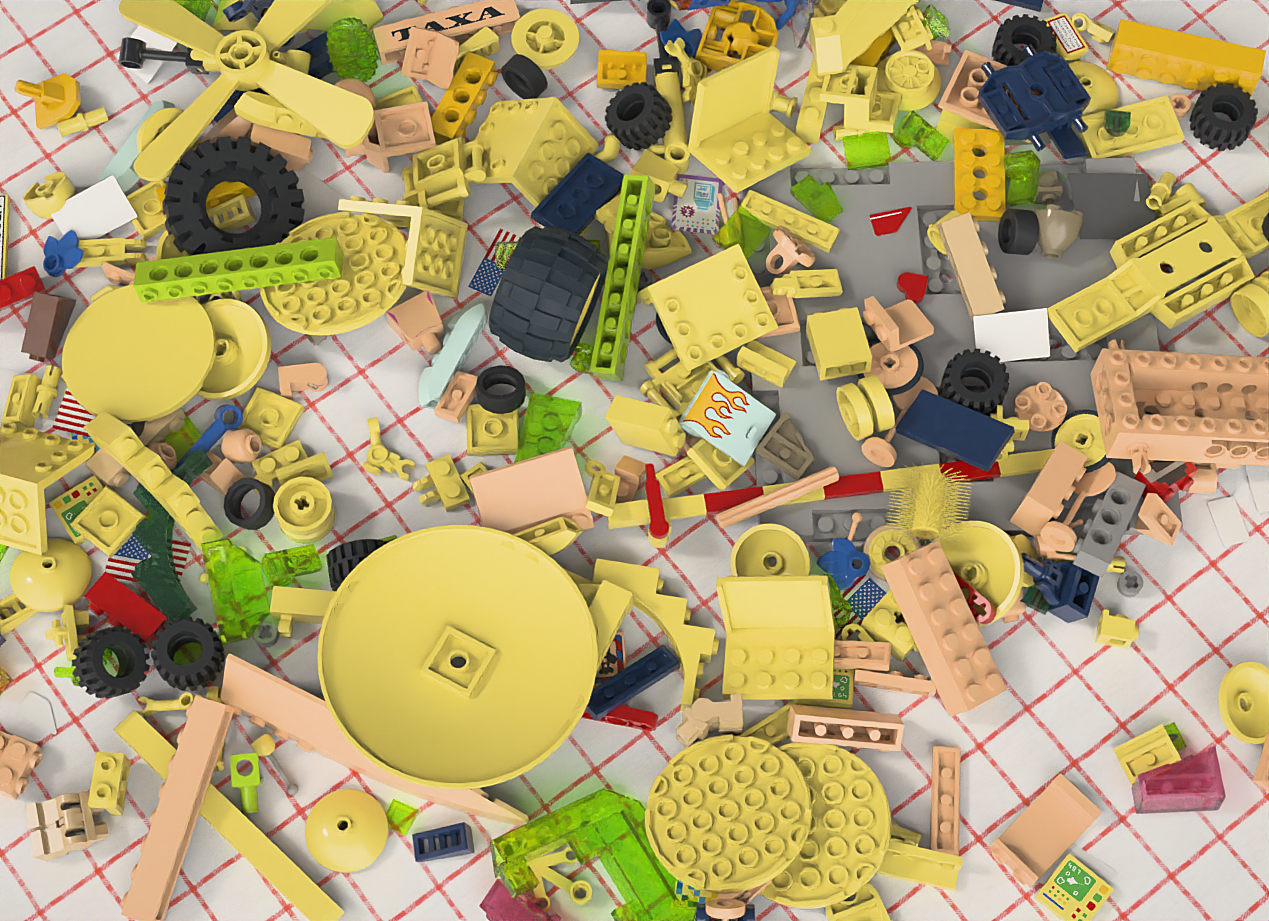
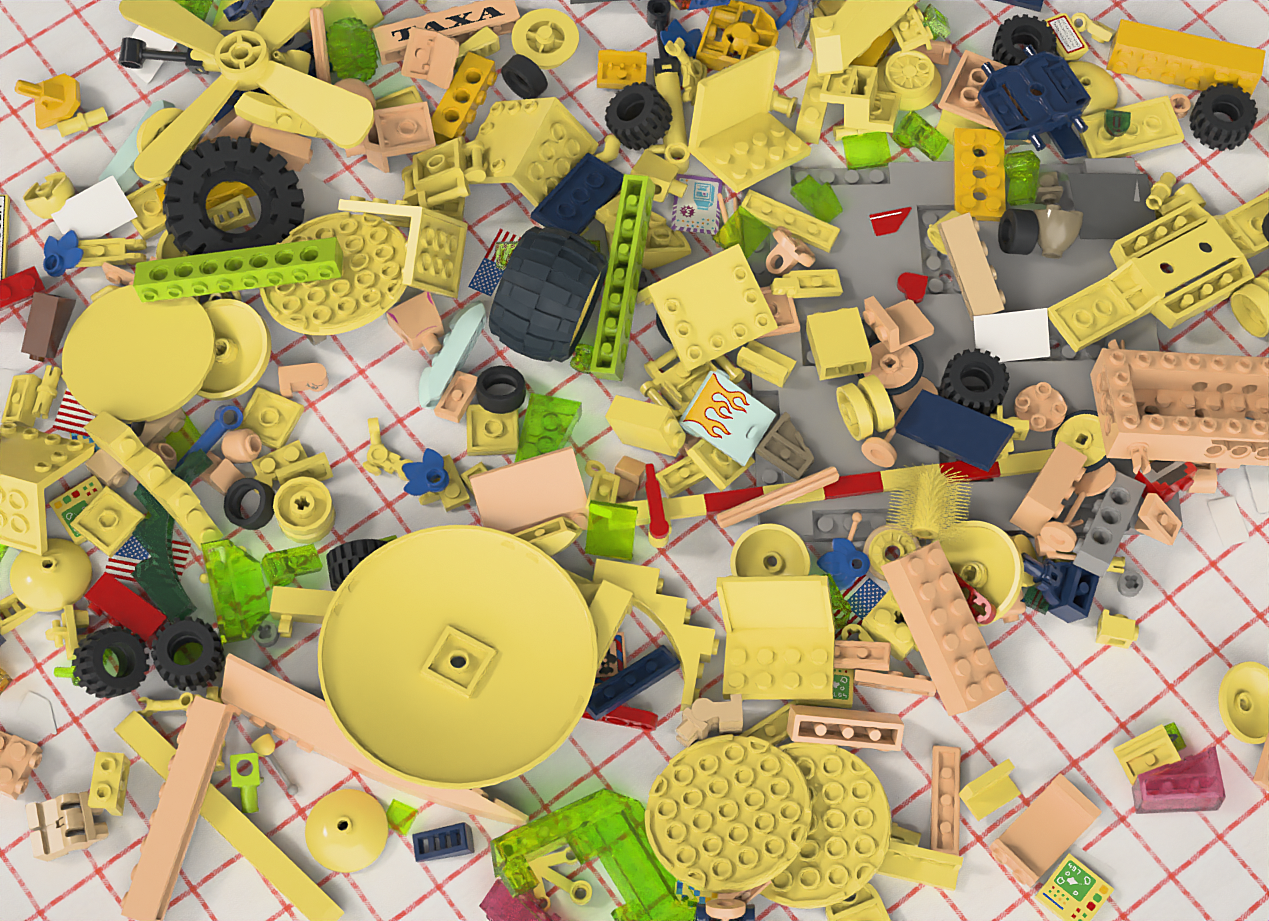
(319, 44): none -> light nougat axle
(424, 473): none -> blue plate
(611, 530): none -> clear neon green piece
(990, 790): none -> light yellow panel

